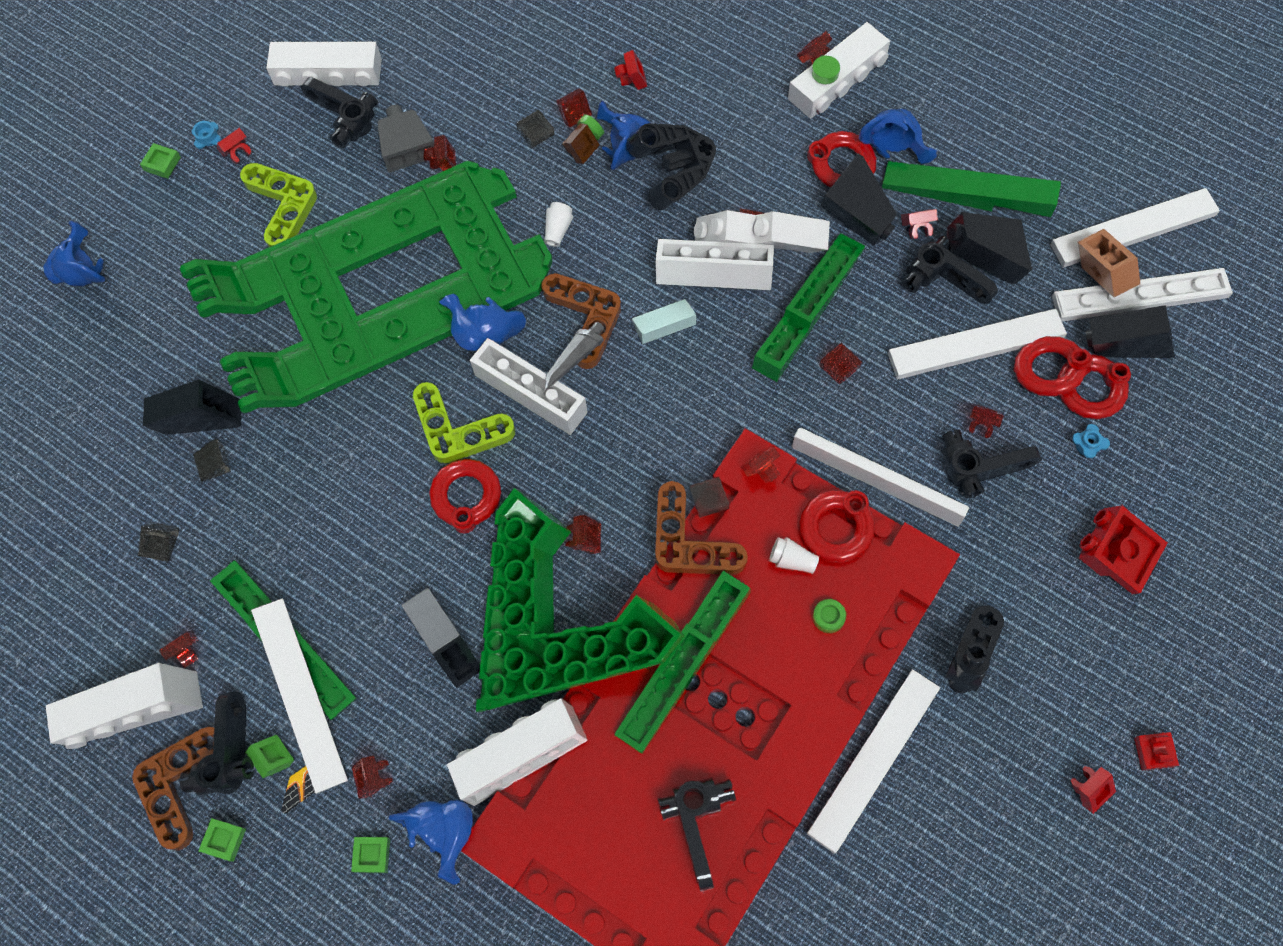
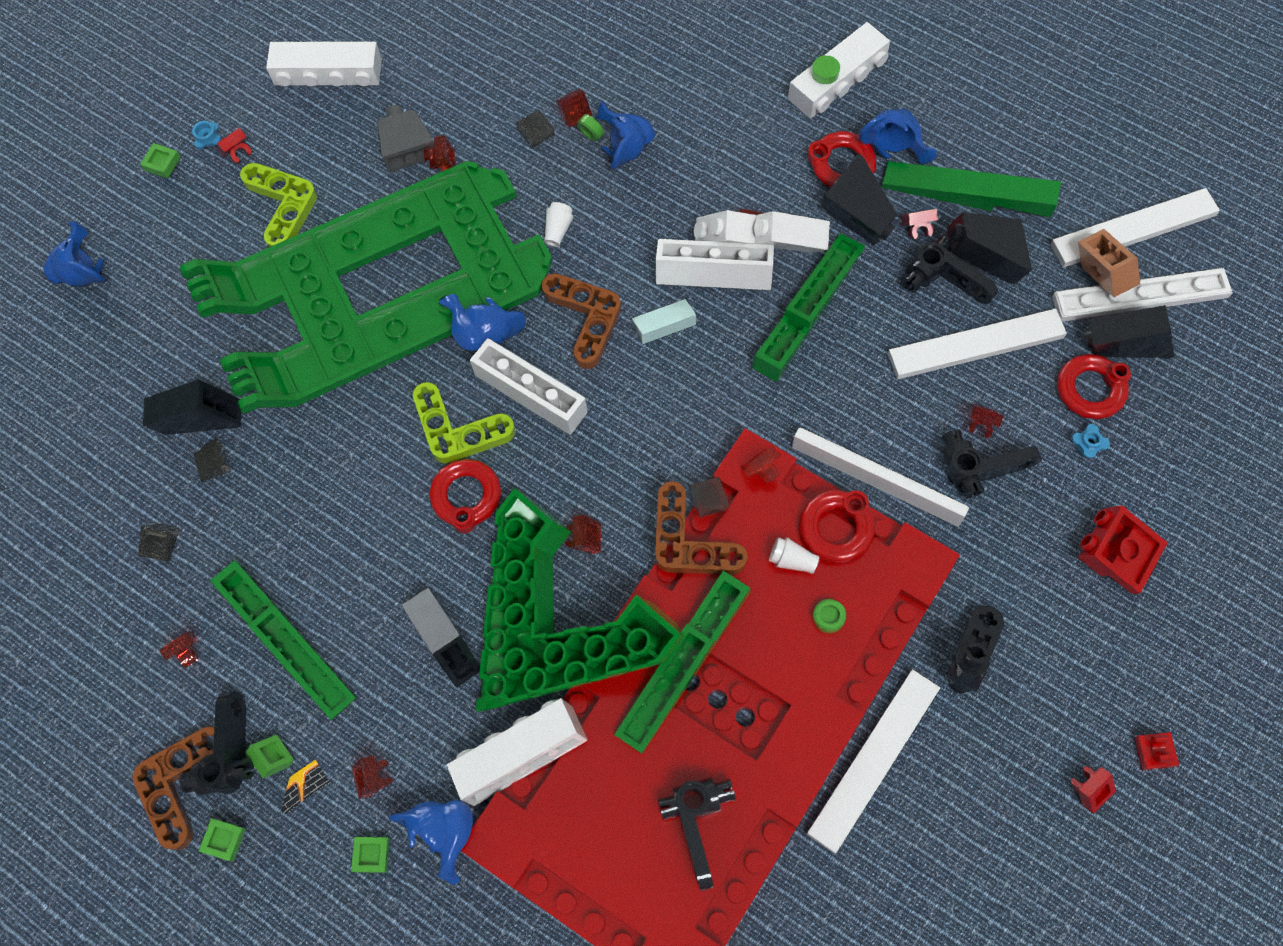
(123, 704): white wedge -> none
(299, 696): white tile -> none
(354, 113): black piece -> none
(577, 349): flat silver bar -> none
(581, 143): reddish brown tile -> none
(631, 71): red tile -> none
(693, 153): black connector -> none
(815, 48): clear red tile -> none
(840, 363): clear red tile -> none
(1070, 350): red piece -> none

